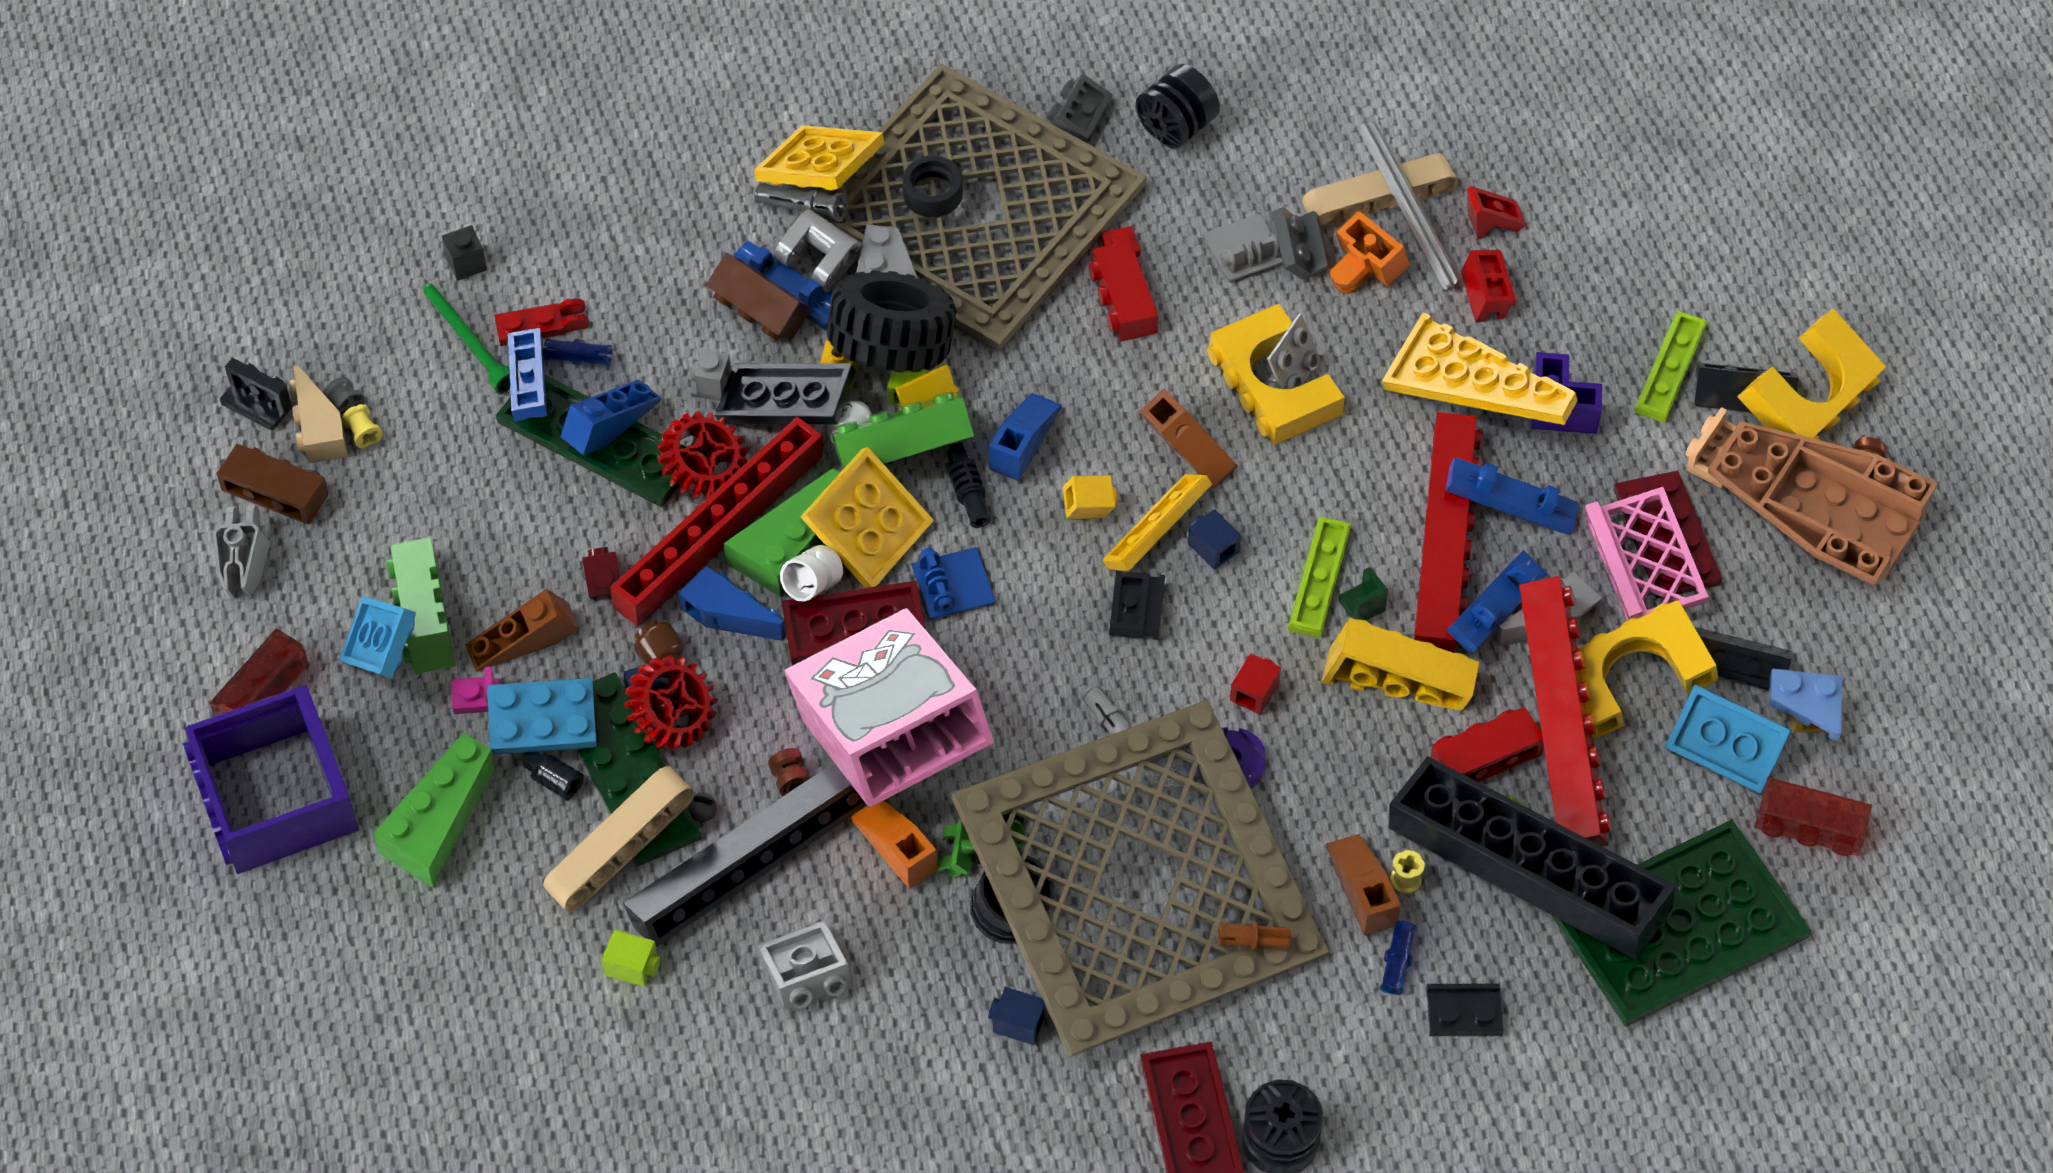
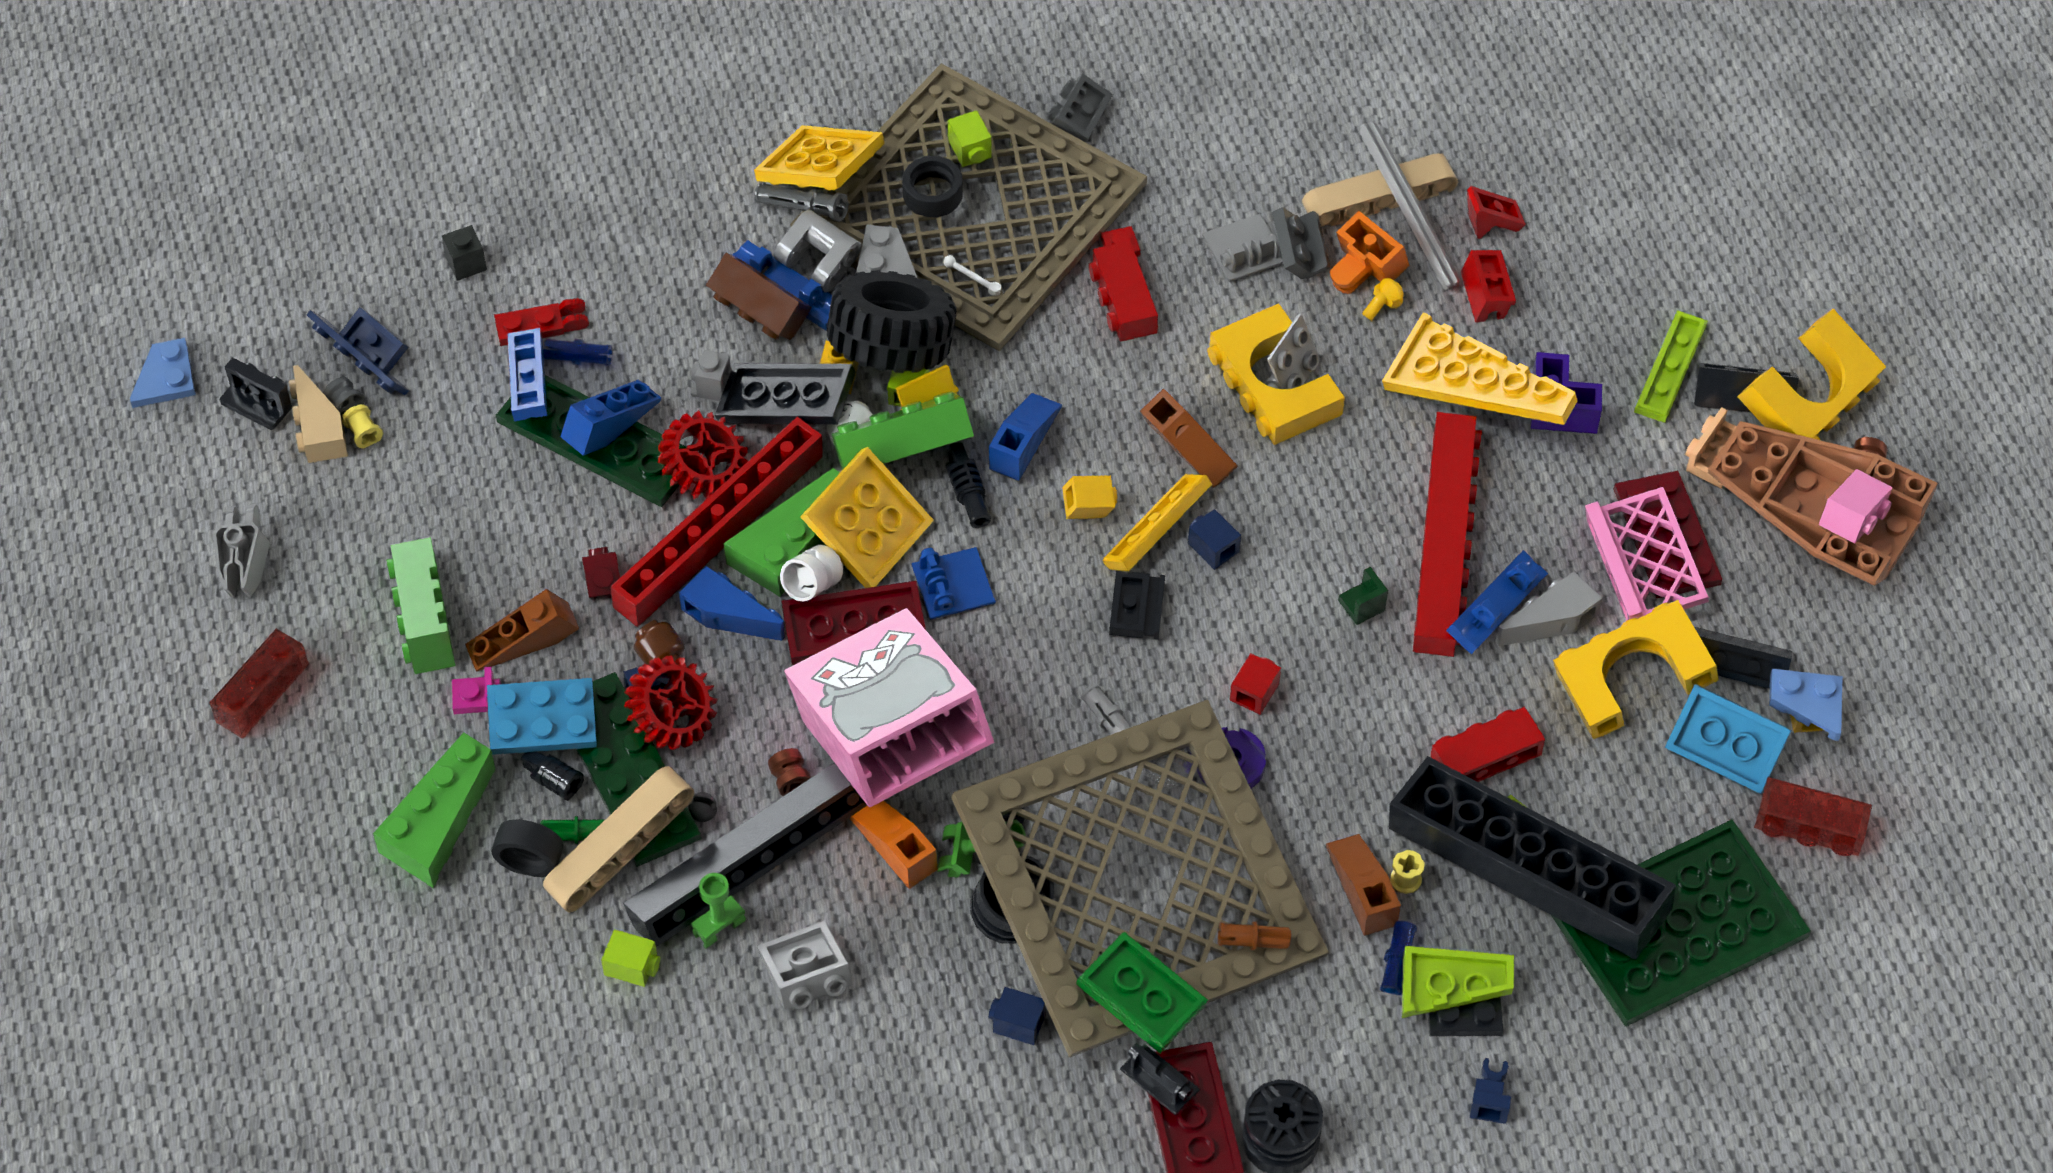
(164, 374): none -> medium blue wing
(252, 729): dark purple window -> none
(273, 483): reddish brown brick -> none
(368, 342): none -> dark blue bracket
(378, 637): dark azure plate -> none
(498, 373): green piece -> none
(527, 847): none -> black tyre
(572, 830): none -> green axle
(722, 912): none -> bright green bar
(969, 138): none -> lime brick
(994, 288): none -> white hinge
(1142, 992): none -> green tile
(1159, 1078): none -> black hinge
(1177, 106): black wheel -> none
(1319, 577): lime tile -> none
(1386, 292): none -> yellow plate
(1400, 666): yellow wedge -> none
(1452, 978): none -> lime wing
(1488, 1097): none -> dark blue piece
(1512, 495): blue hinge -> none
(1563, 709): red brick -> none
(1856, 506): none -> bright pink brick

